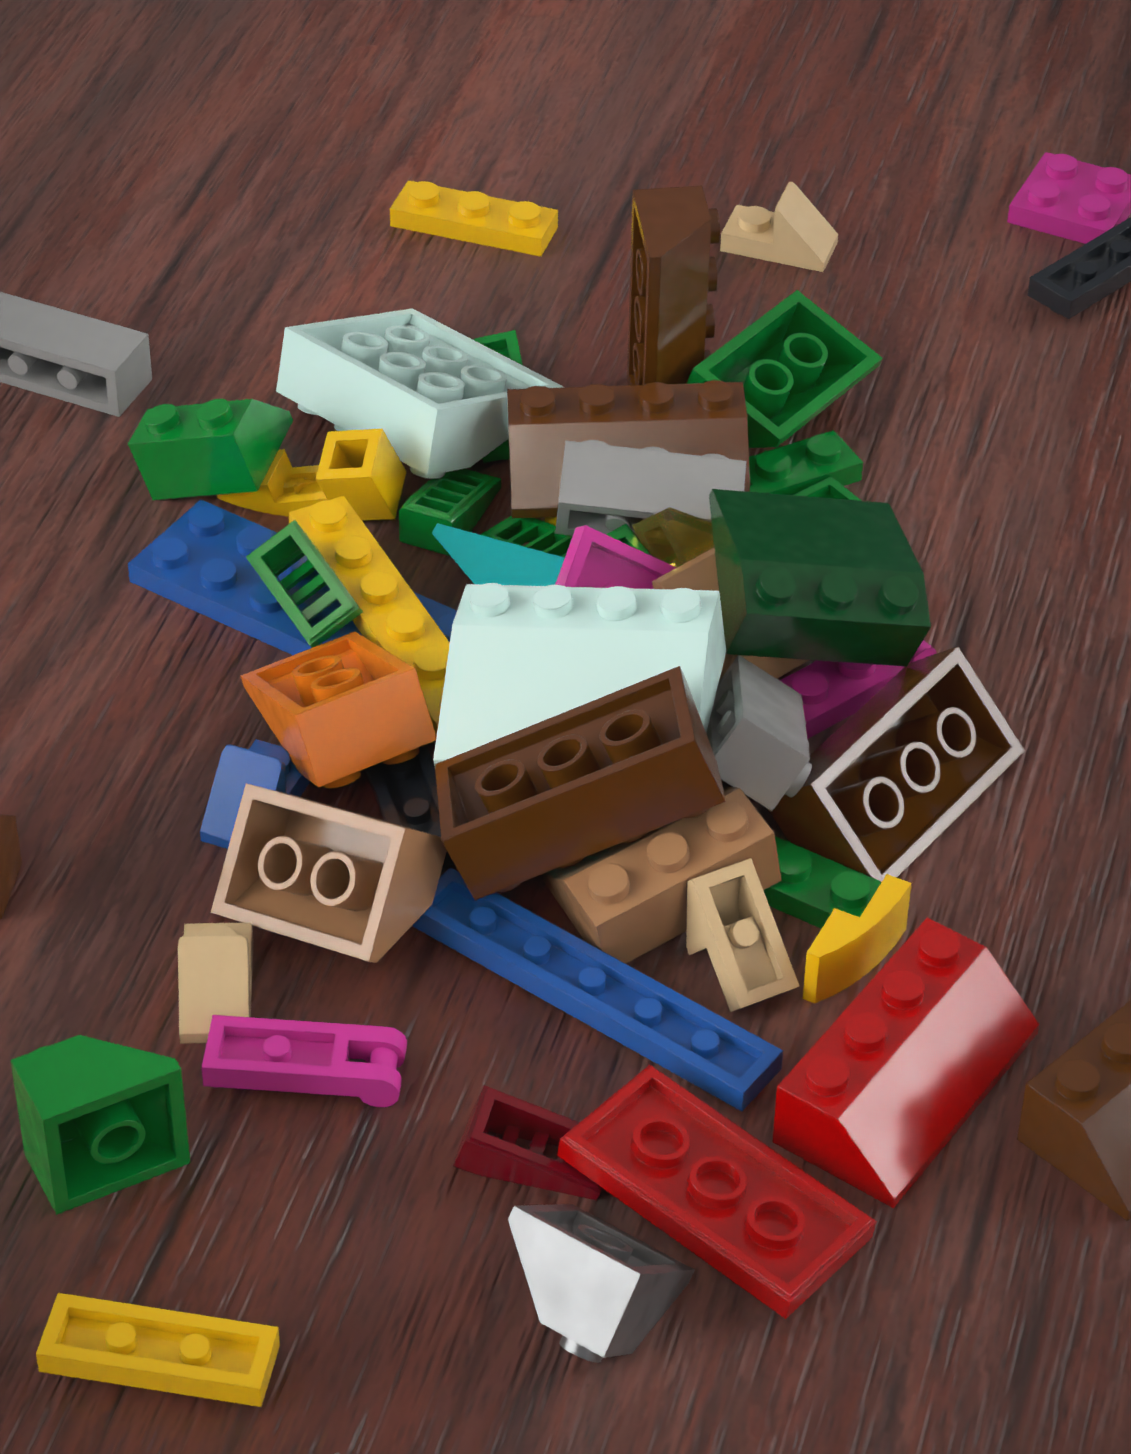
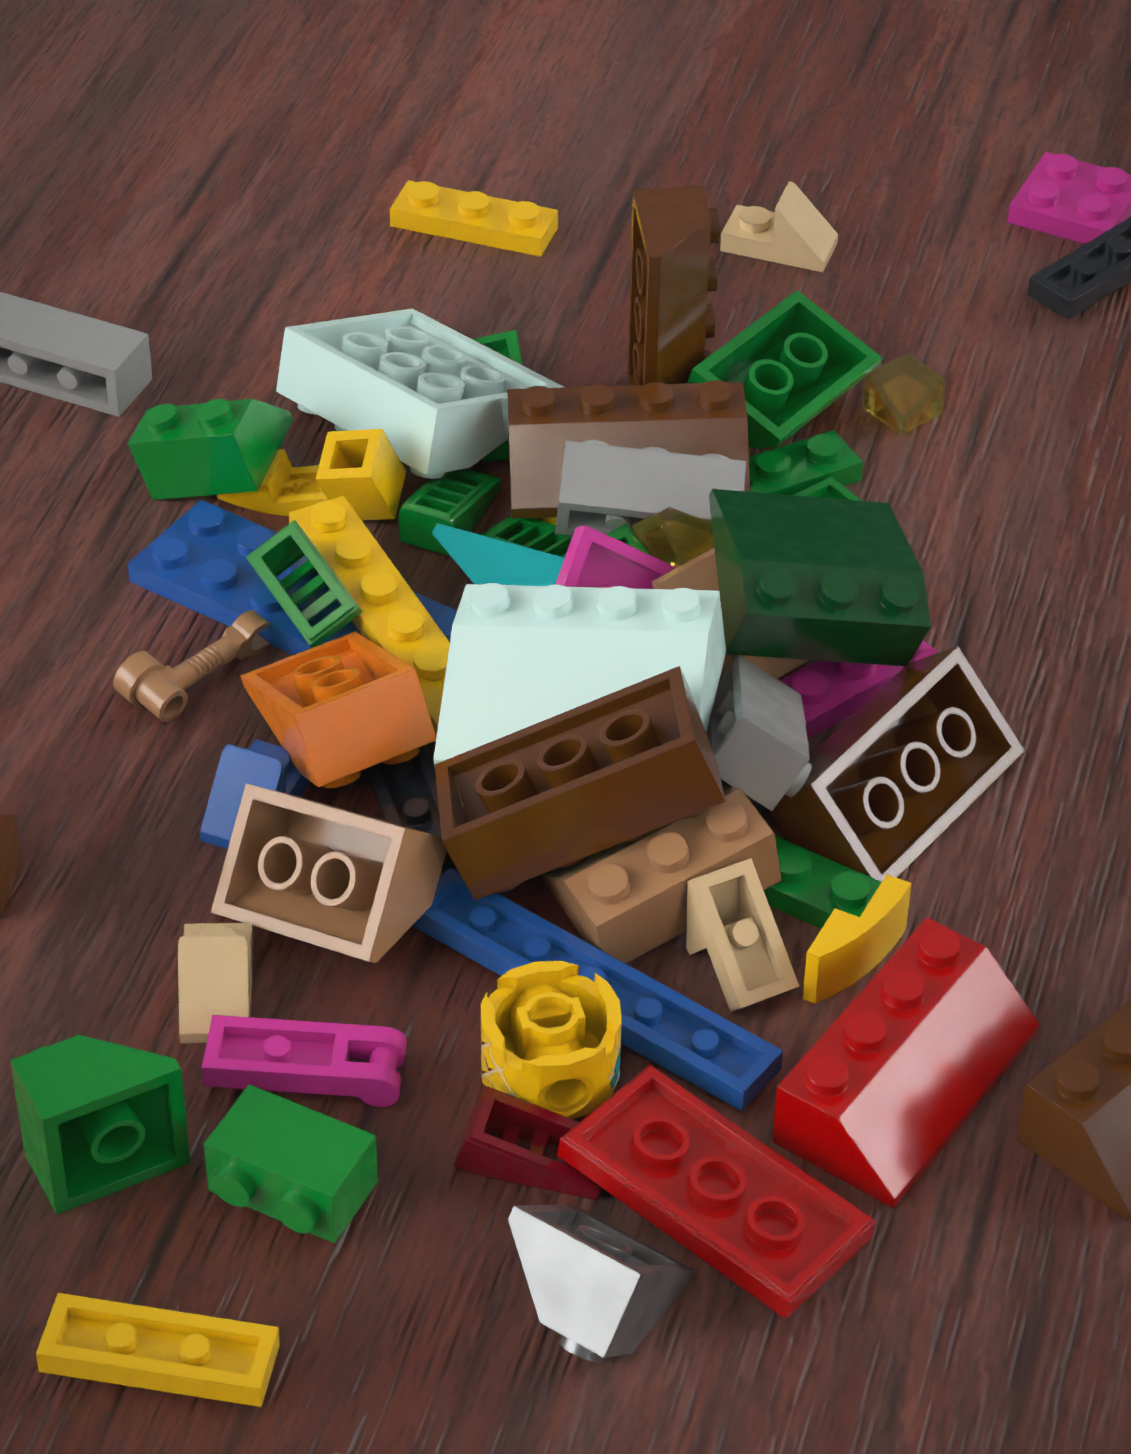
(161, 688): none -> medium nougat brick
(291, 1163): none -> green brick
(552, 1037): none -> yellow brick
(904, 393): none -> clear yellow slope

